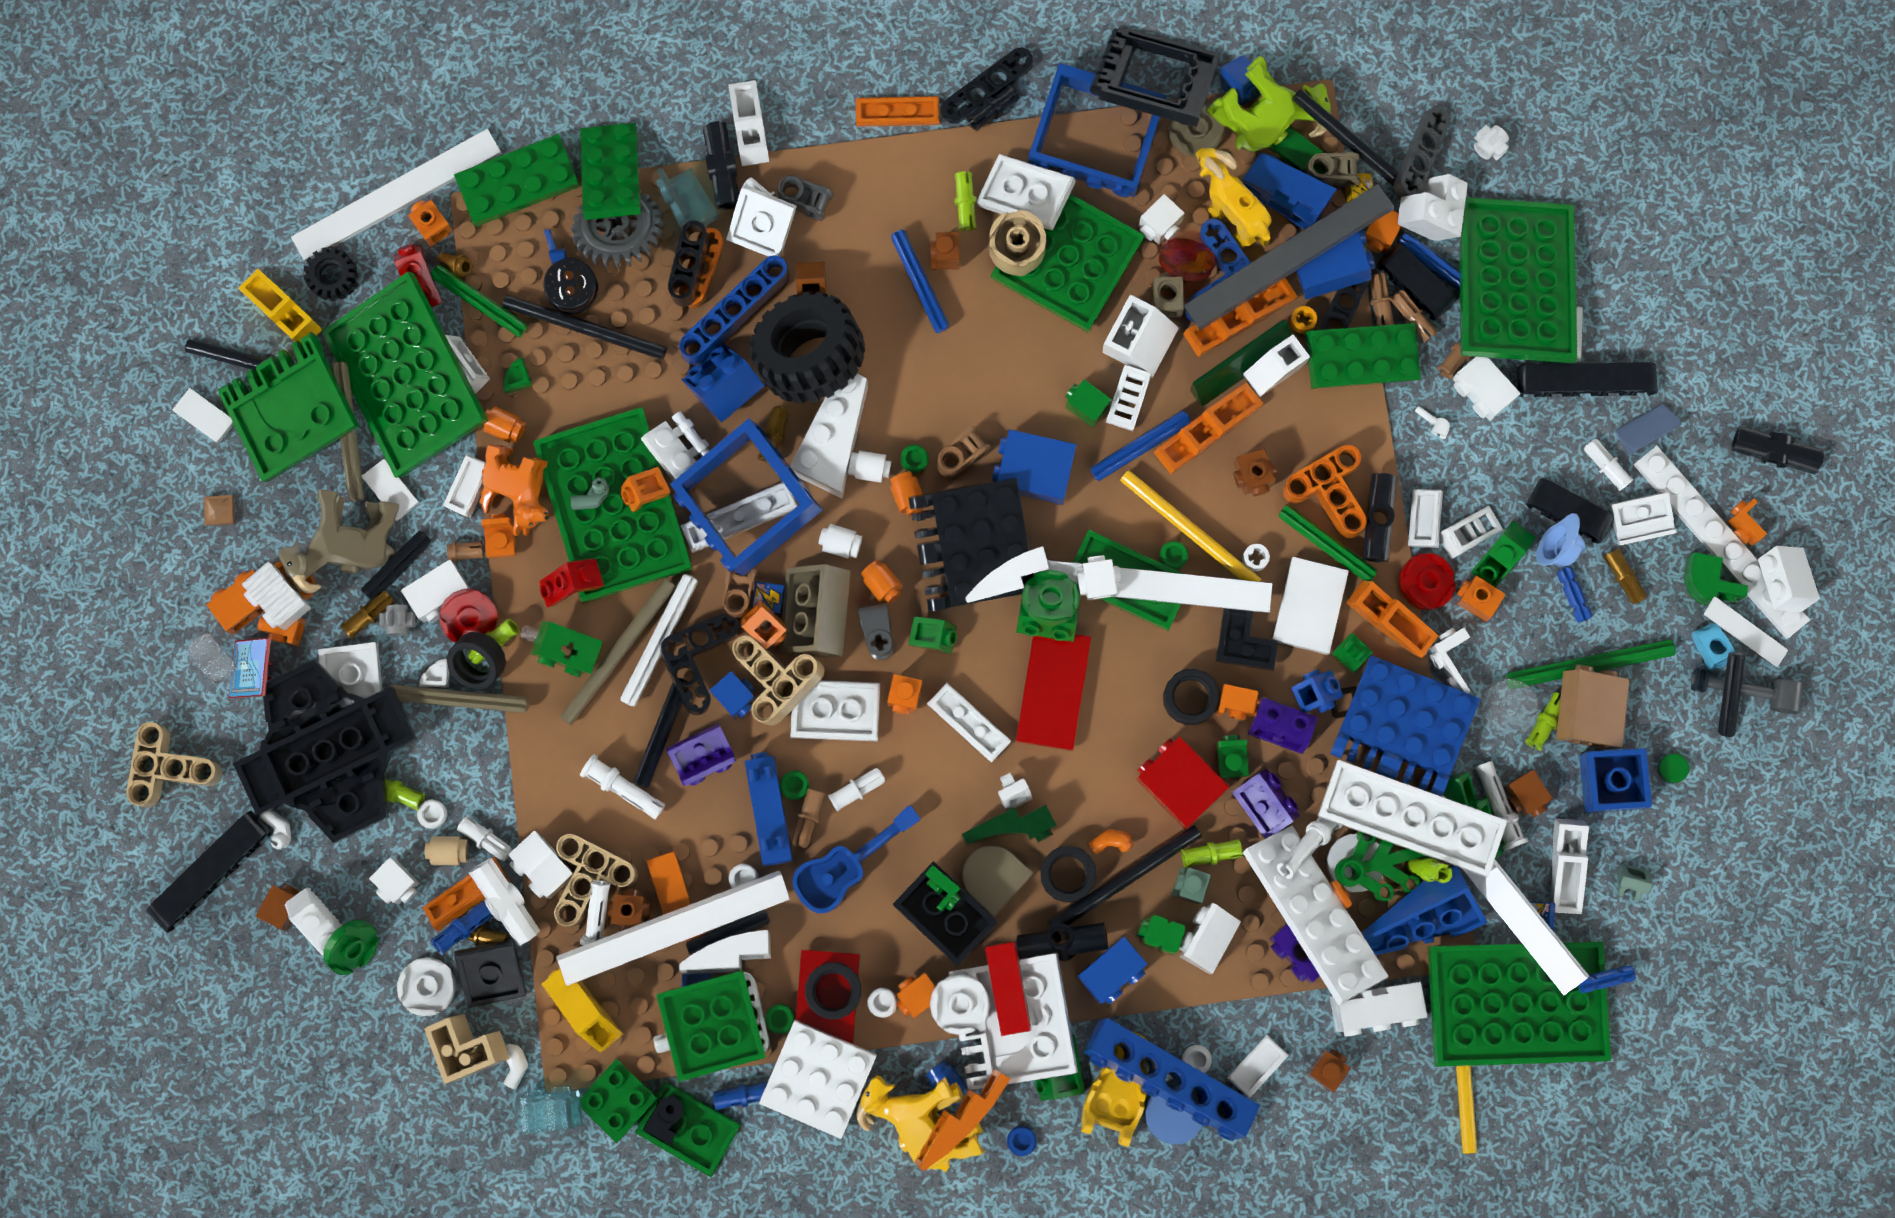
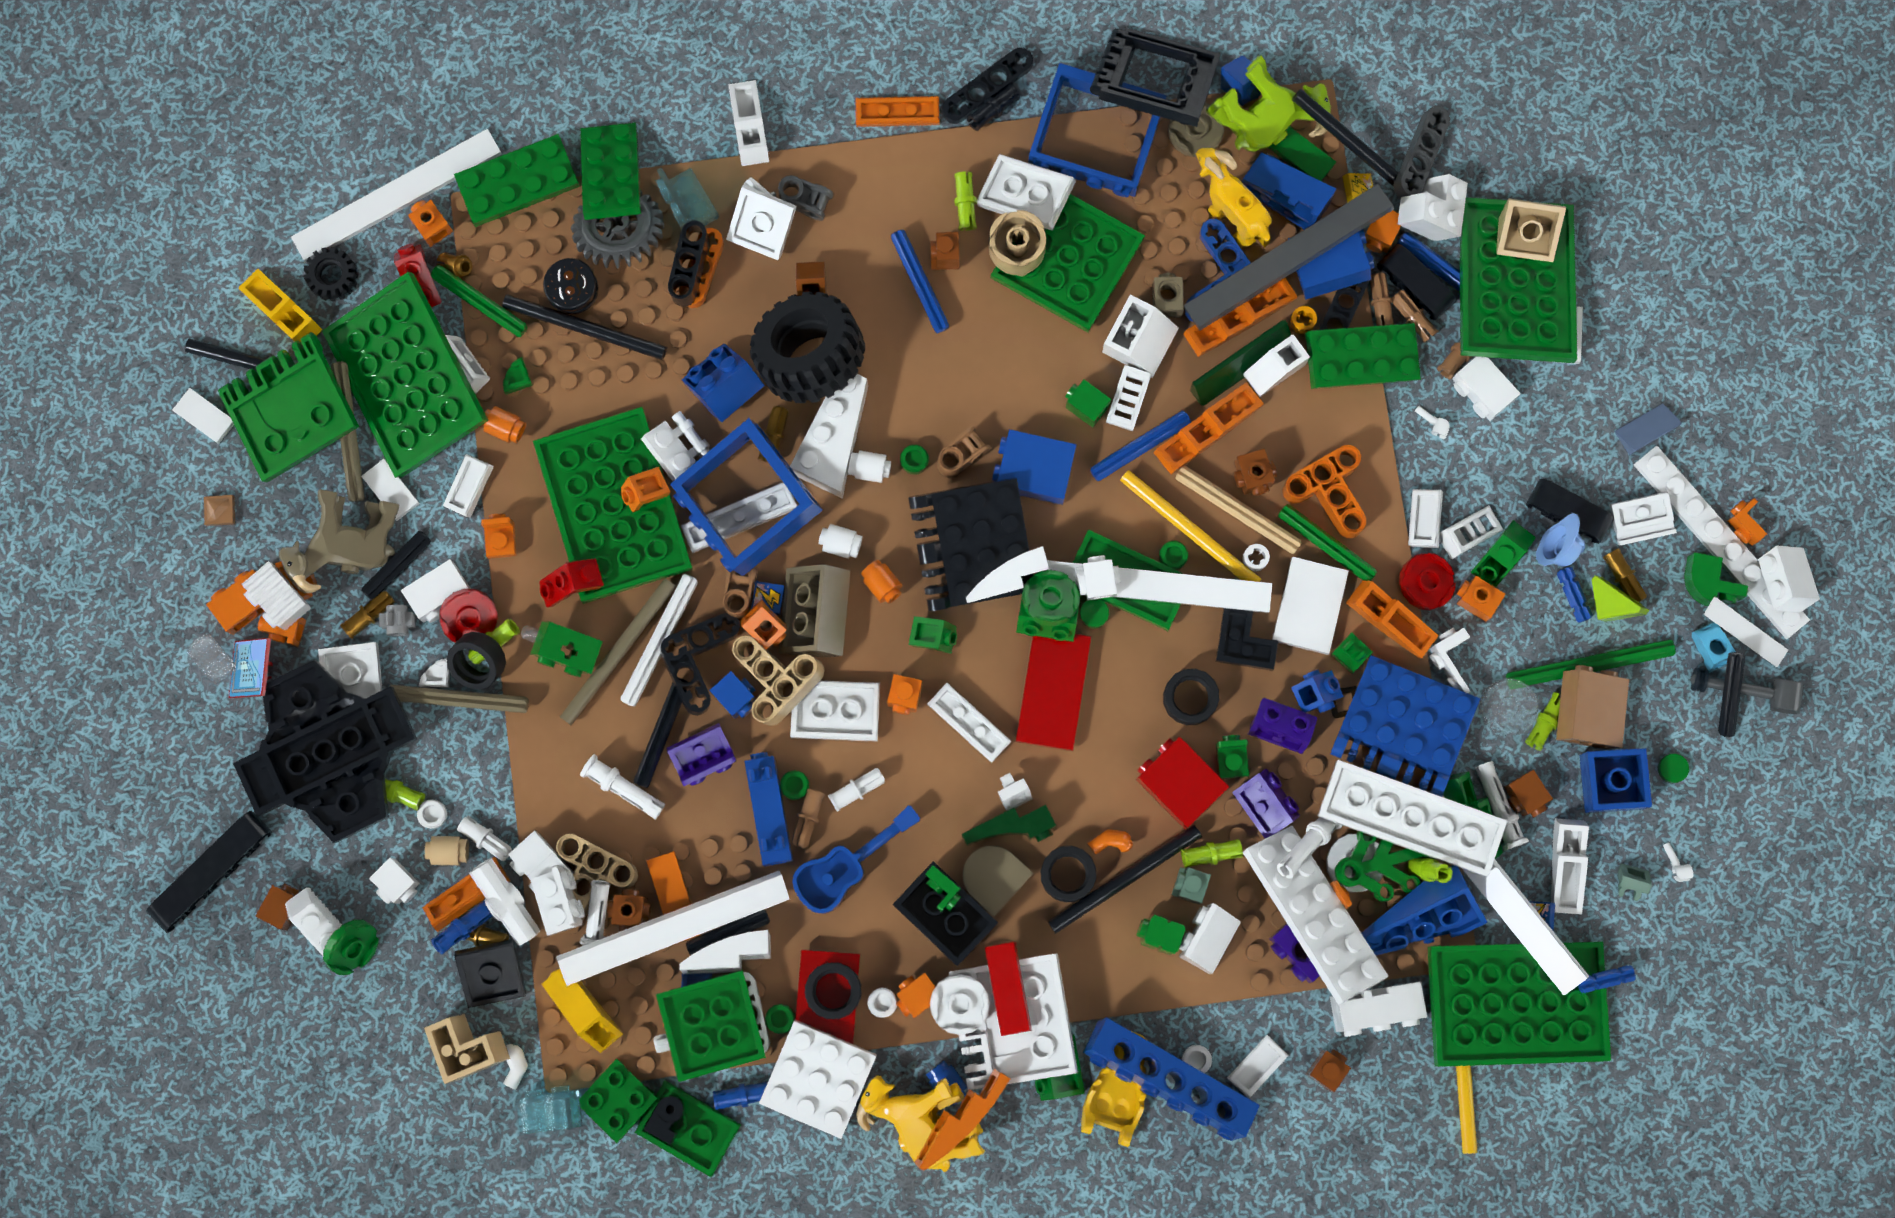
(163, 766): tan beam -> none
(280, 827): white arm -> none
(426, 986): white tile -> none
(465, 550): medium nougat pin -> none
(517, 482): orange animal -> none
(554, 254): blue hand -> none
(557, 901): none -> white bracket
(594, 497): sand green arm -> none
(721, 165): black piece -> none
(738, 296): blue beam -> none
(742, 874): white tile -> none
(876, 626): dark grey piece -> none
(902, 487): orange brick -> none
(1021, 1141): blue tile -> none
(1080, 940): black piece -> none
(1094, 613): none -> green tile
(1112, 970): blue brick -> none
(1161, 220): white brick -> none
(1169, 1124): medium blue tile -> none
(1187, 259): clear red tile -> none
(1238, 509): none -> tan axle
(1238, 702): orange brick -> none
(1338, 167): dark tan piece -> none
(1380, 500): black piece -> none
(1491, 142): white gear -> none
(1529, 229): none -> tan slope
(1587, 378): black beam -> none
(1608, 464): white axle -> none
(1614, 603): none -> lime slope
(1683, 872): none -> white hand
(1777, 449): black piece -> none

